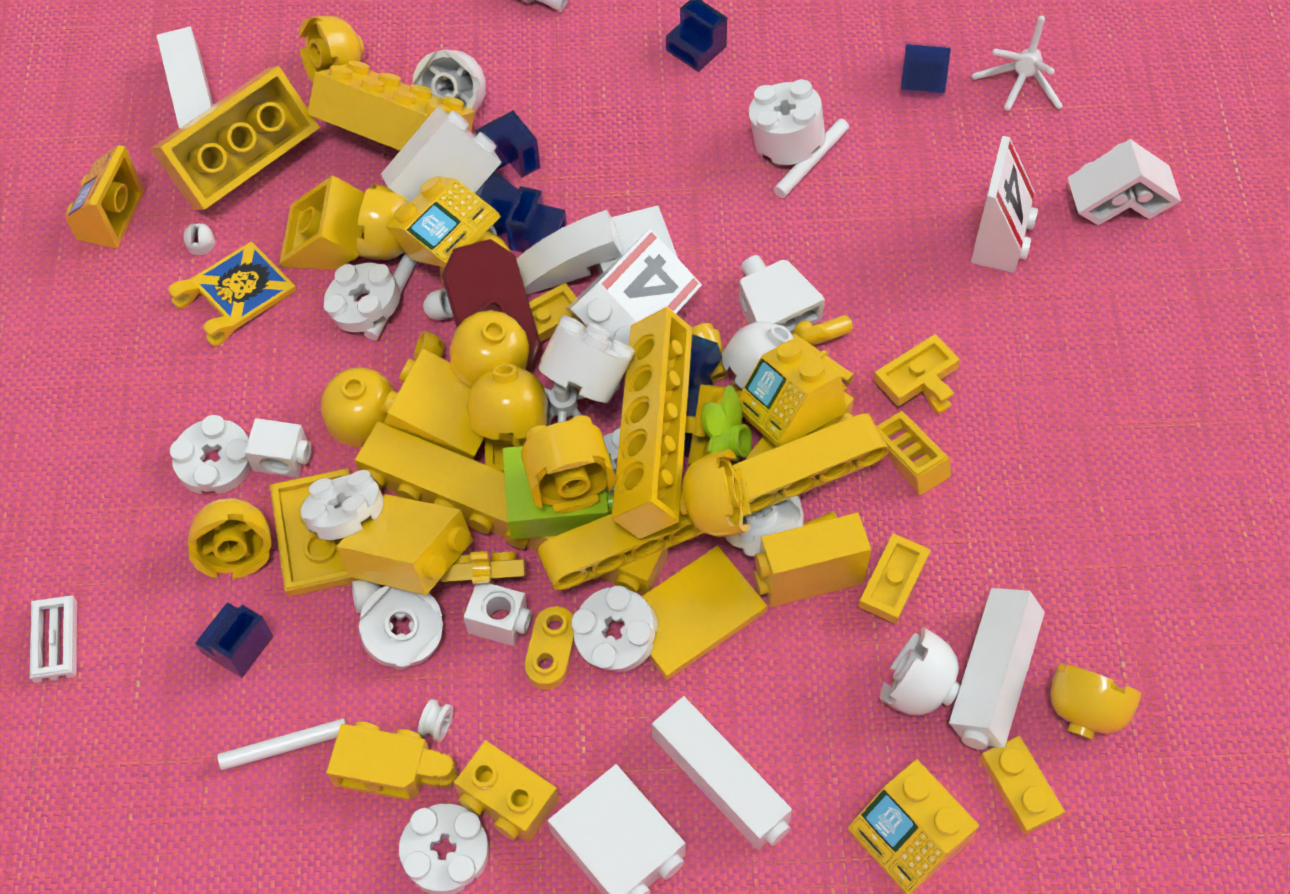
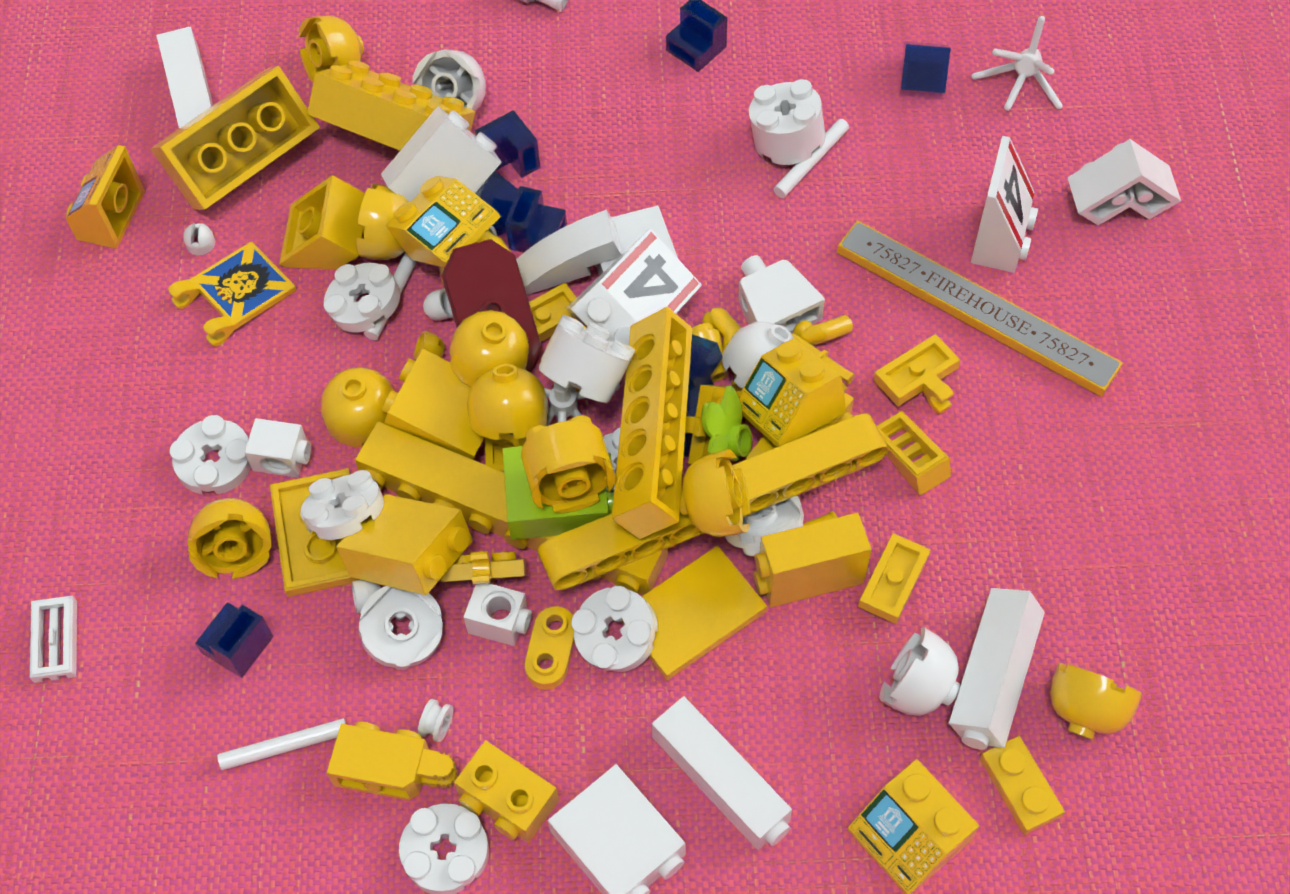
(723, 322): none -> yellow arm
(980, 308): none -> light grey tile

